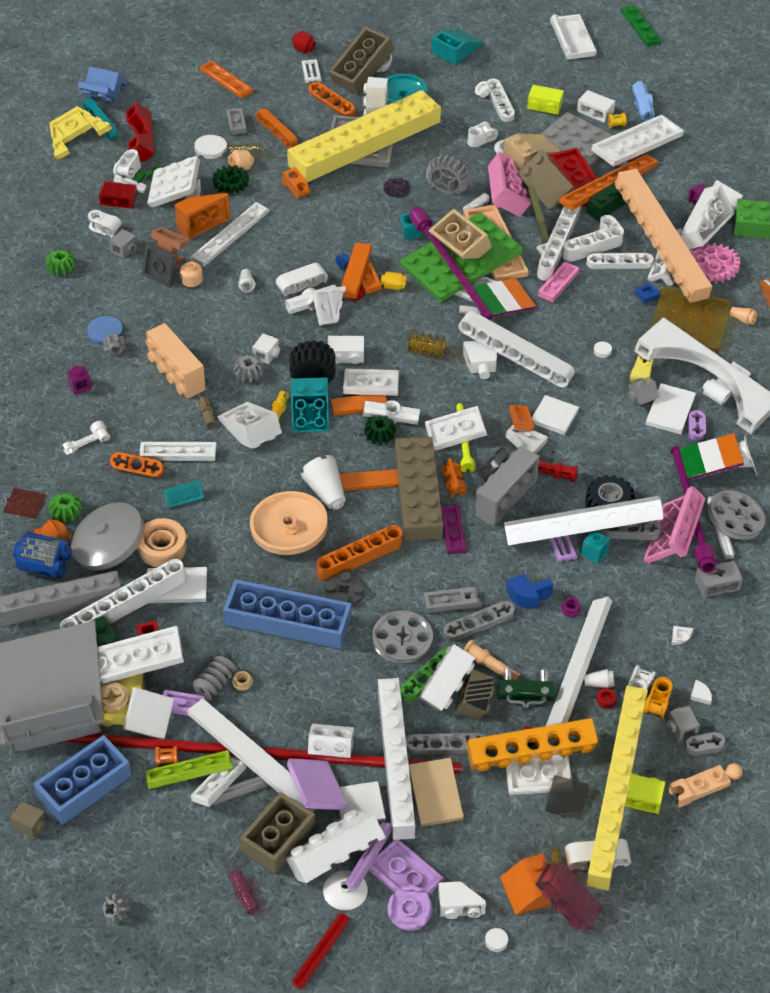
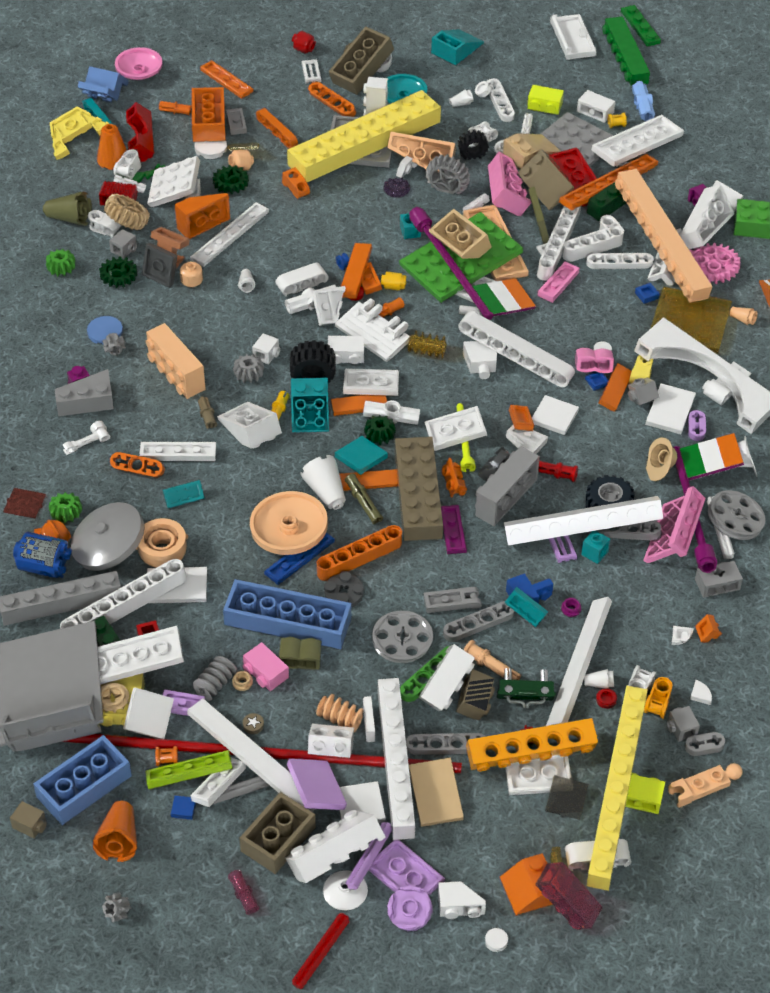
(69, 208): none -> olive cone
(85, 395): none -> light grey wedge
(110, 147): none -> orange cone
(117, 833): none -> orange cone
(118, 272): none -> dark green gear
(126, 211): none -> tan gear
(138, 63): none -> bright pink dish
(175, 108): none -> orange axle
(183, 808): none -> blue tile
(208, 114): none -> orange brick
(253, 723): none -> dark tan tile
(265, 667): none -> bright pink brick
(291, 563): none -> blue tile
(300, 653): none -> olive brick
(339, 713): none -> light nougat piece
(361, 455): none -> teal tile
(363, 498): none -> olive pin
(368, 719): none -> white tile
(377, 331): none -> white hinge
(391, 307): none -> orange axle
(405, 166): none -> white plate
(419, 148): none -> light nougat wedge
(463, 98): none -> white cone
(470, 138): none -> black tyre
(526, 607): none -> teal plate
(527, 123): none -> white axle
(594, 360): none -> bright pink brick
(596, 380): none -> blue tile
(615, 387): none -> orange tile
(626, 50): none -> green brick
(660, 453): none -> tan piece
(708, 629): none -> orange tile

